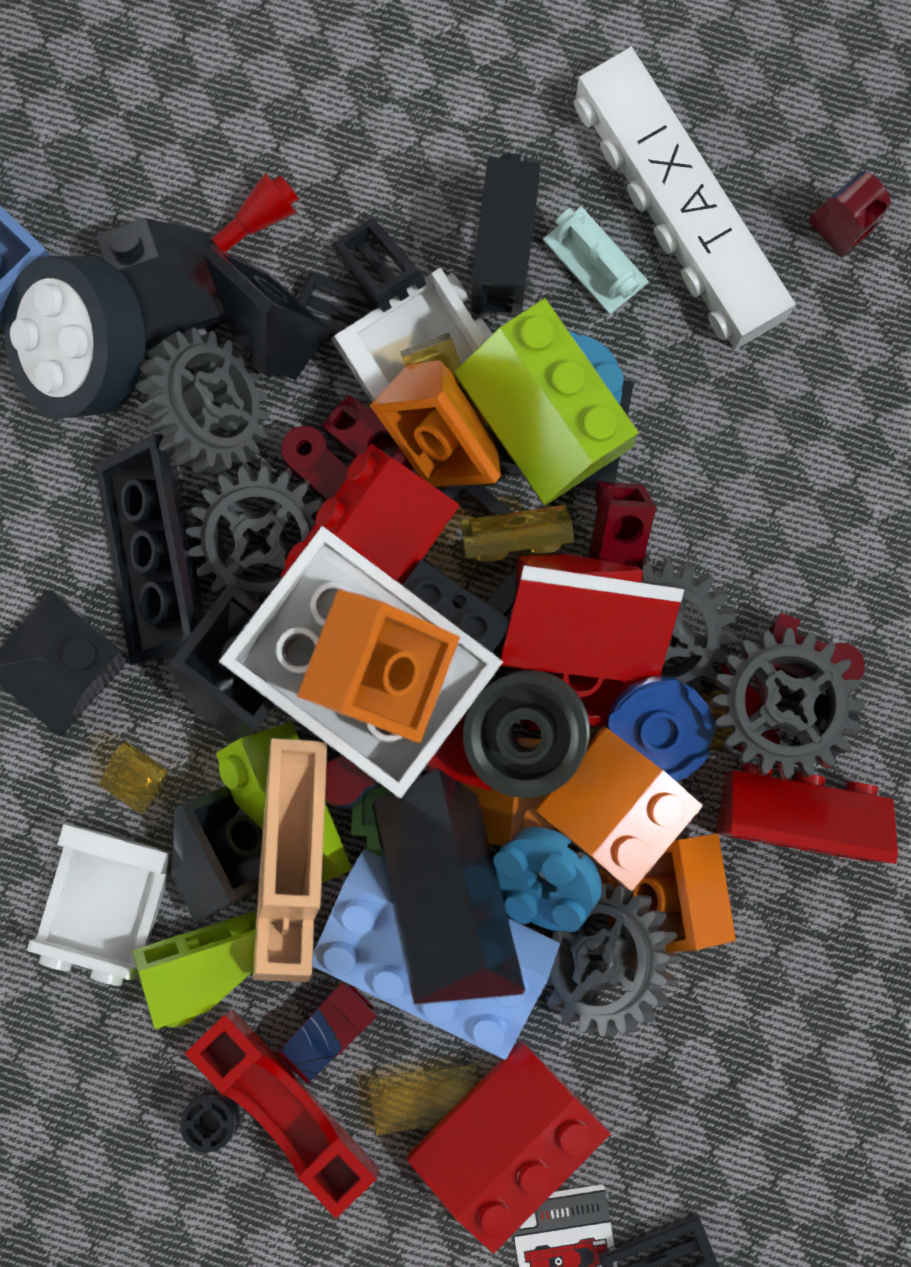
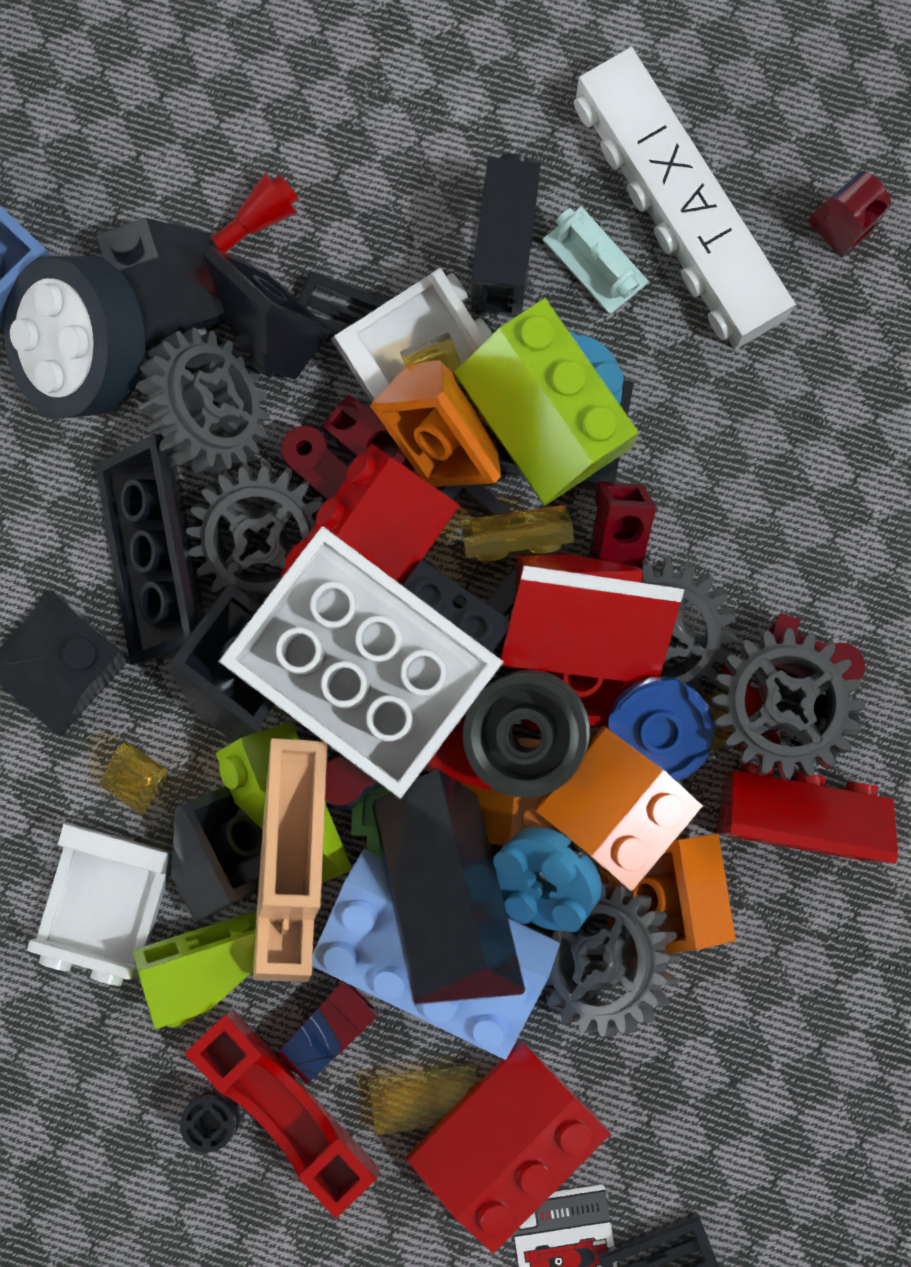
(379, 665): orange slope -> none
(394, 285): black tile -> none

